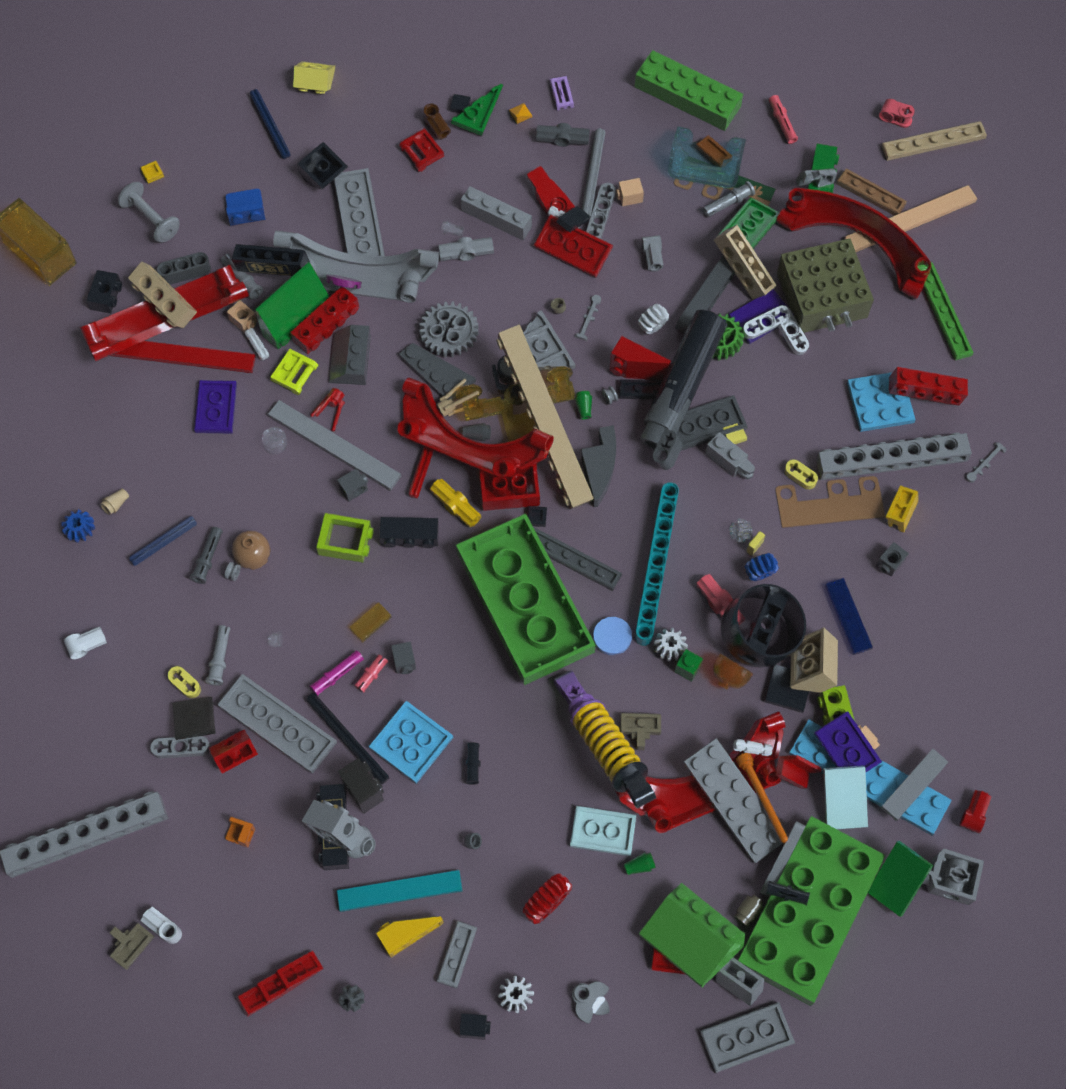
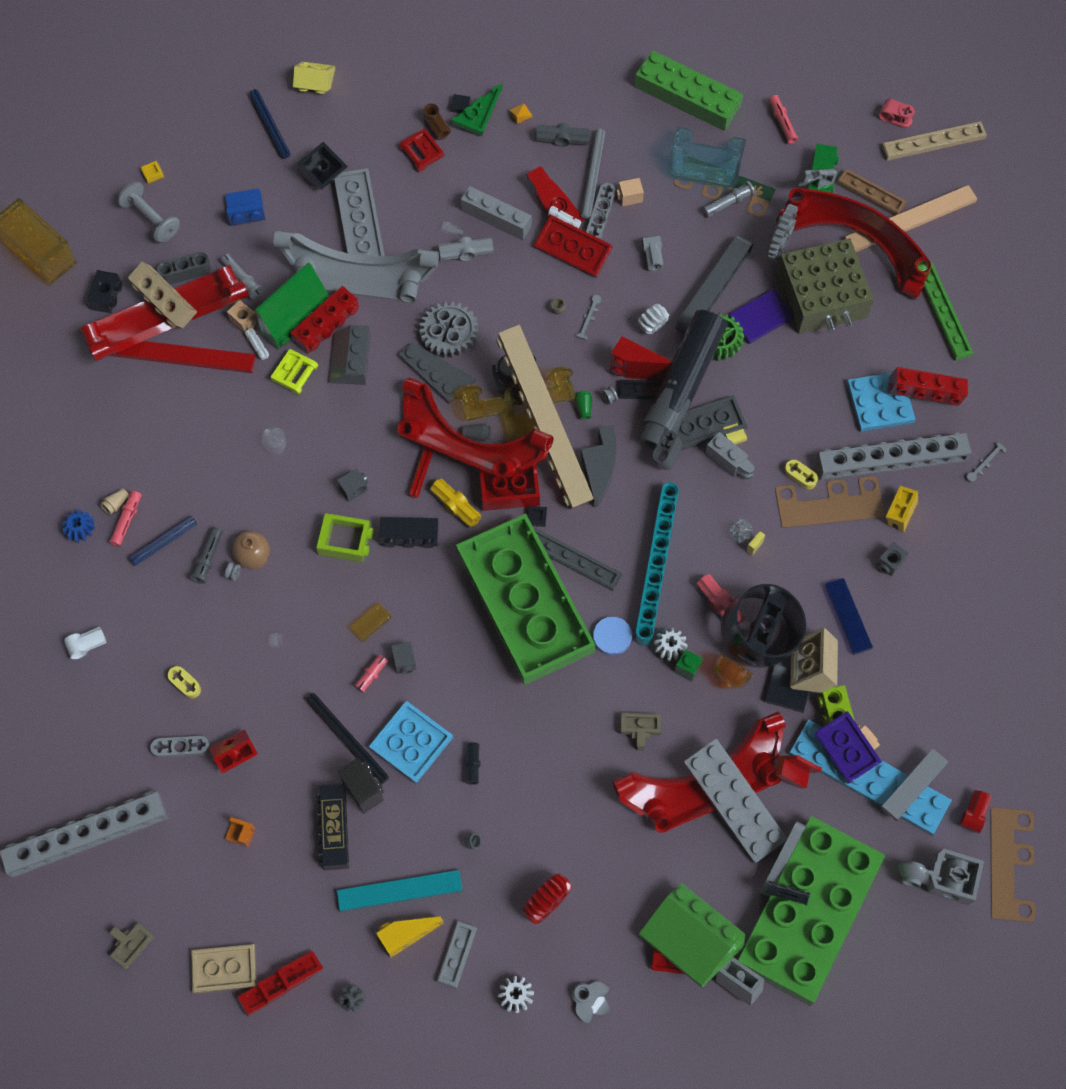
(127, 514): none -> coral pin
(160, 925): white piece -> none
(194, 718): clear smoke tile -> none
(215, 406): dark purple tile -> none
(217, 663): light grey pin -> none
(223, 968): none -> tan tile
(269, 259): black brick -> none
(277, 723): light grey plate -> none
(329, 678): dark pink pin -> none
(332, 399): red plant -> none
(334, 445): light grey tile -> none
(339, 828): light grey brick -> none
(343, 281): magenta tile -> none
(448, 406): tan plant -> none
(474, 1026): black brick -> none
(546, 344): light grey wing -> none
(564, 104): lavender tile -> none
(573, 219): black tile -> none
(603, 831): light aqua tile -> none
(605, 741): piece -> none
(640, 864): green cone -> none
(713, 151): dark orange tile -> none
(745, 262): tan brick -> none
(745, 762): orange piece -> none
(747, 1037): light grey tile -> none
(749, 910): dark tan brick -> none
(752, 747): white axle -> none
(753, 220): green tile -> none
(761, 567): blue gear -> none
(782, 324): white beam -> none
(783, 228): none -> light grey gear
(845, 797): light aqua tile -> none
(900, 878): green tile -> none
(1003, 857): none -> medium nougat piece

